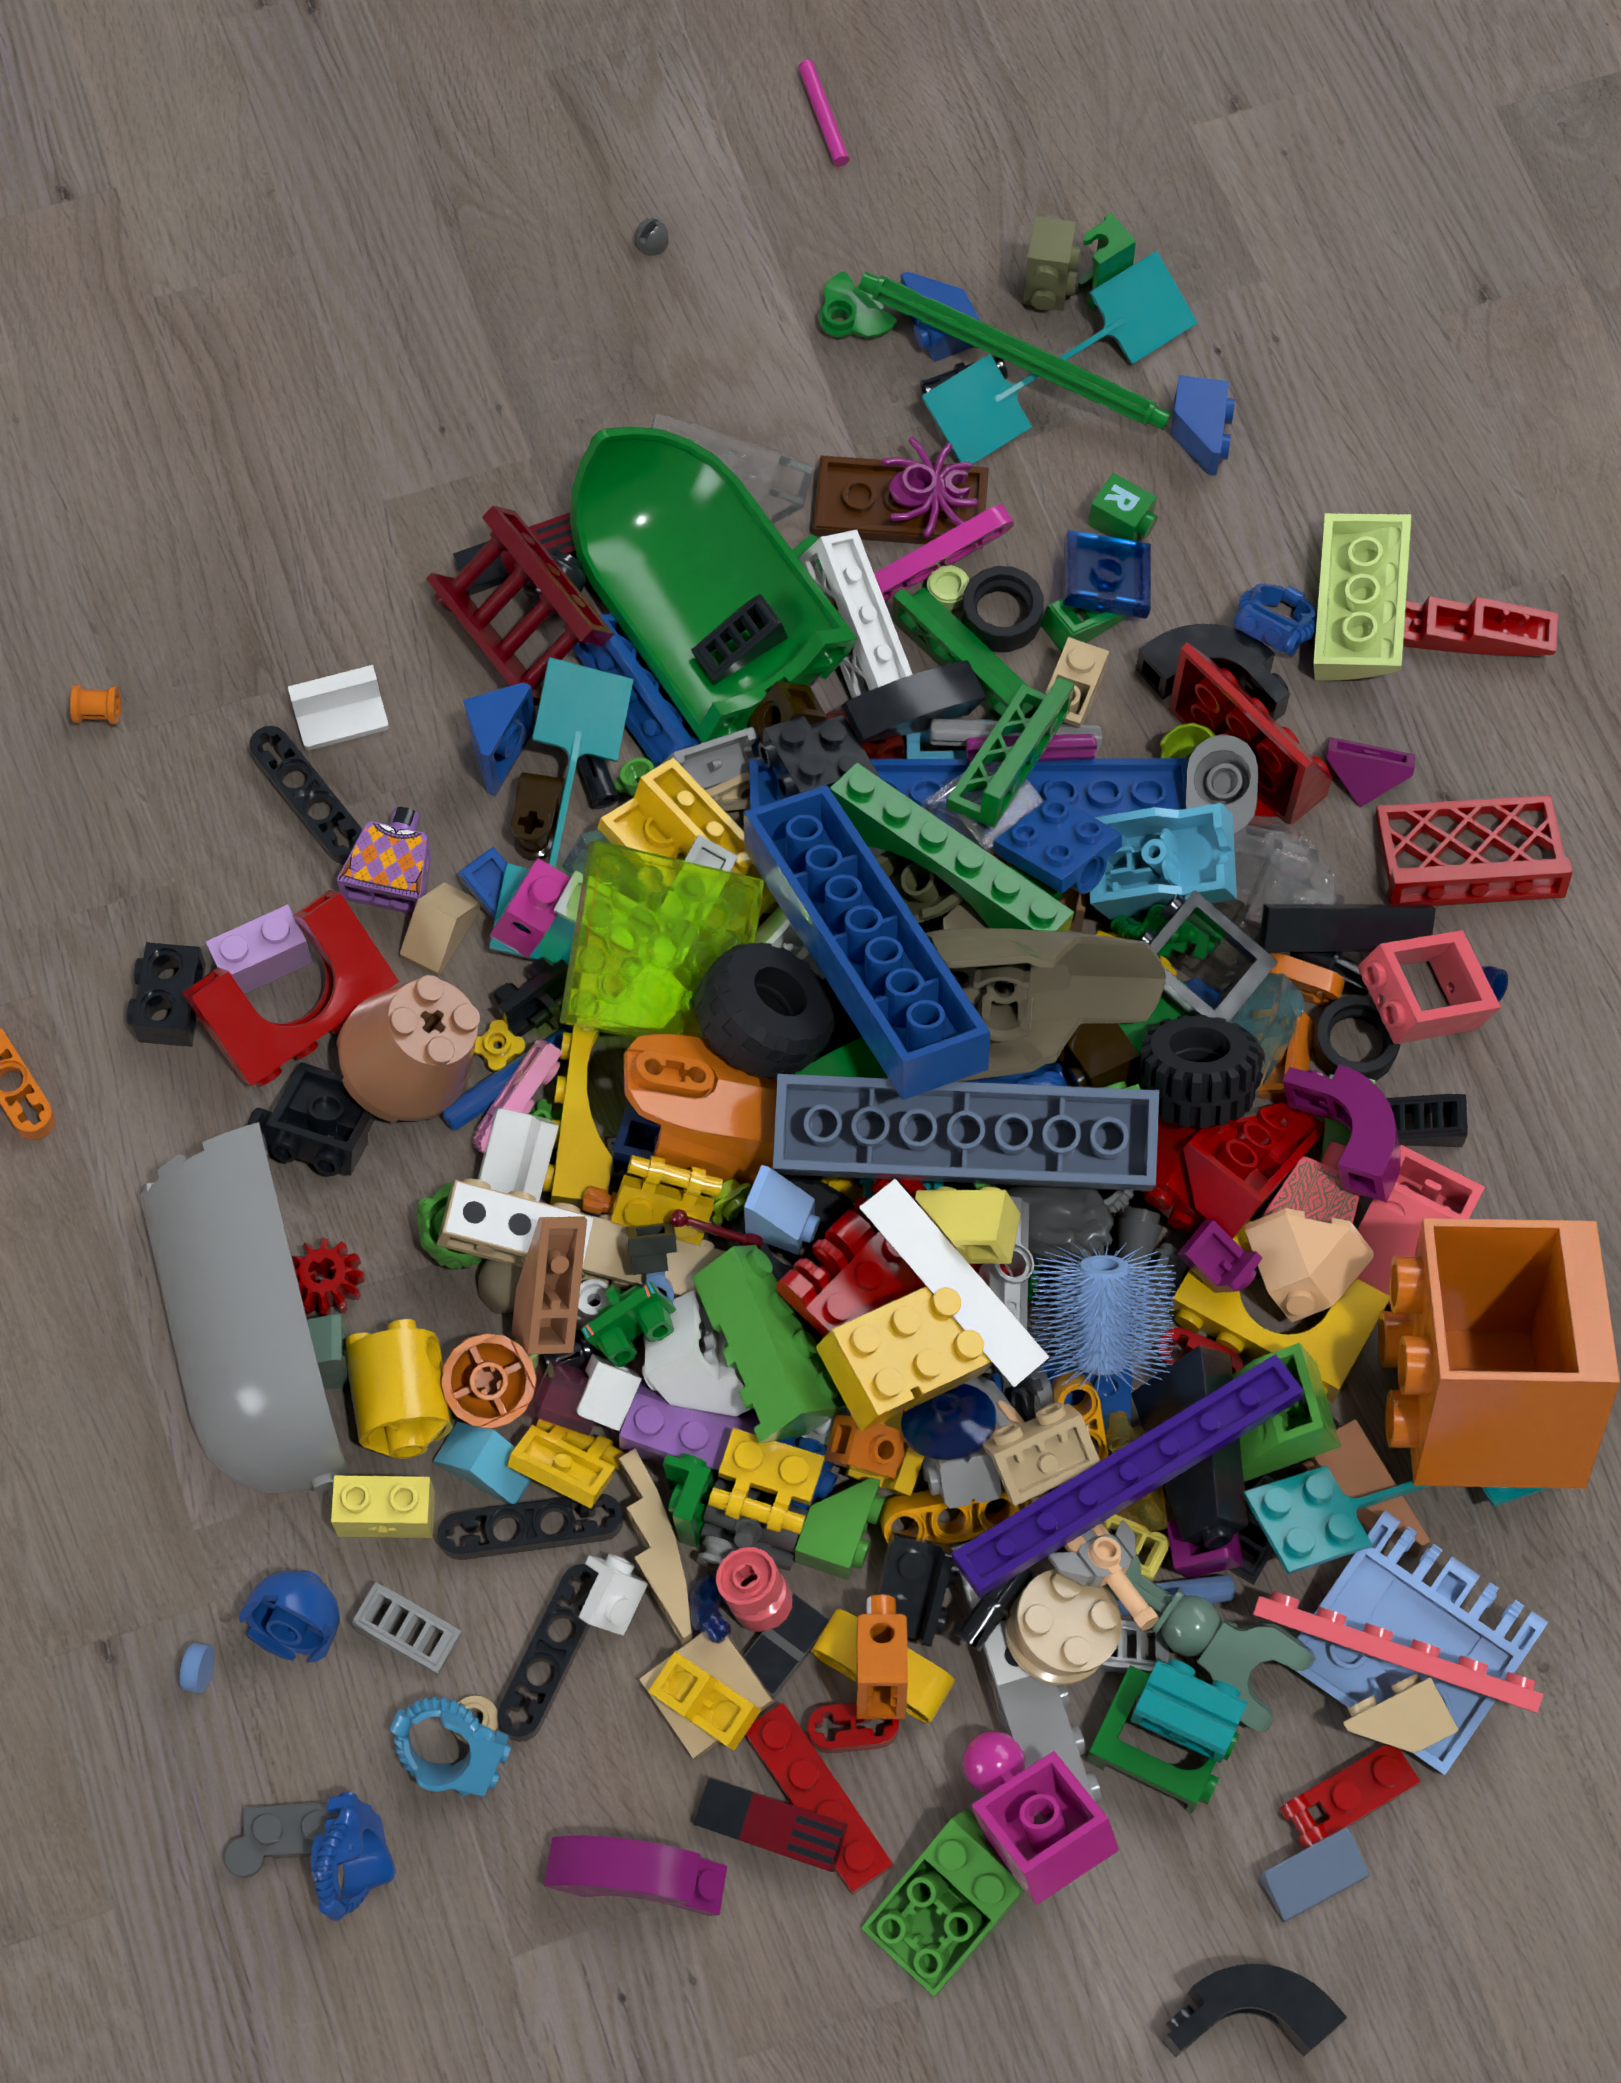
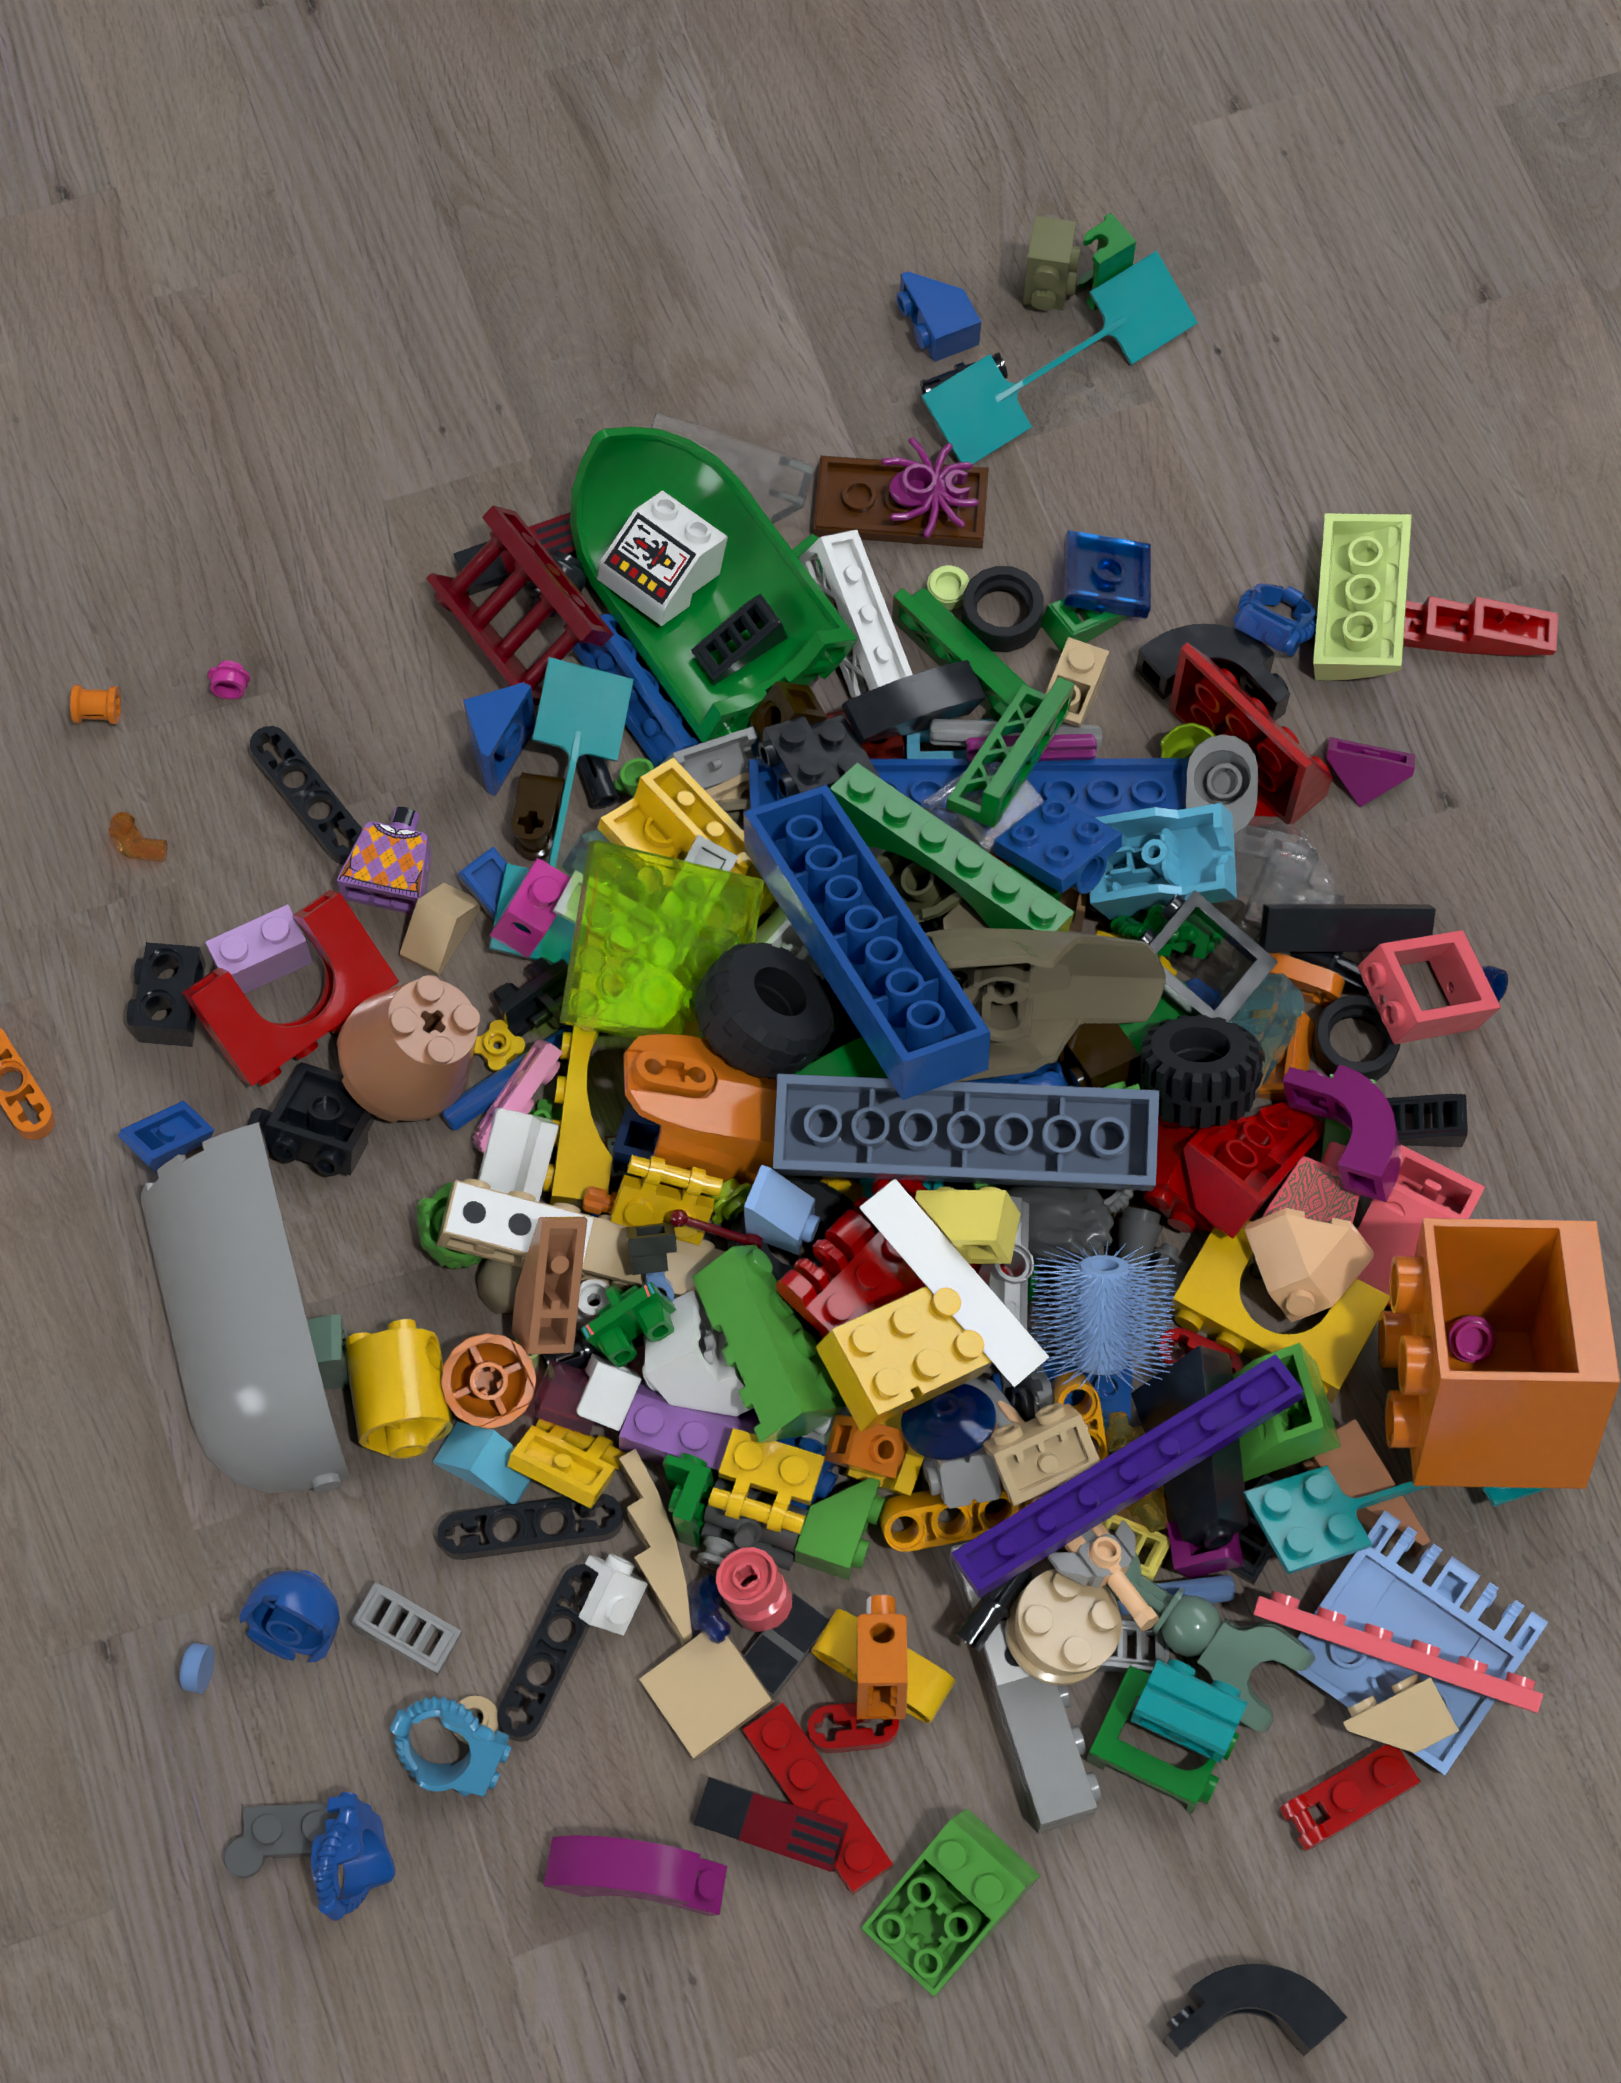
(132, 843): none -> clear orange arm
(166, 1134): none -> blue slope
(228, 680): none -> dark pink plate
(322, 1263): red gear -> none
(338, 708): white panel -> none
(383, 1506): light yellow brick -> none
(657, 239): dark grey hinge -> none
(662, 558): none -> white piece
(704, 1700): yellow slope -> none
(823, 113): dark pink bar -> none
(861, 312): green plate -> none
(917, 1577): black bracket -> none
(944, 550): dark pink beam -> none
(1014, 350): green piece -> none
(1035, 1816): dark pink brick -> none
(1123, 510): green brick -> none
(1200, 417): blue slope -> none
(1219, 1259): magenta bracket -> none
(1314, 1874): sand blue slope -> none
(1471, 1338): none -> dark pink plate
(1477, 877): red fence -> none

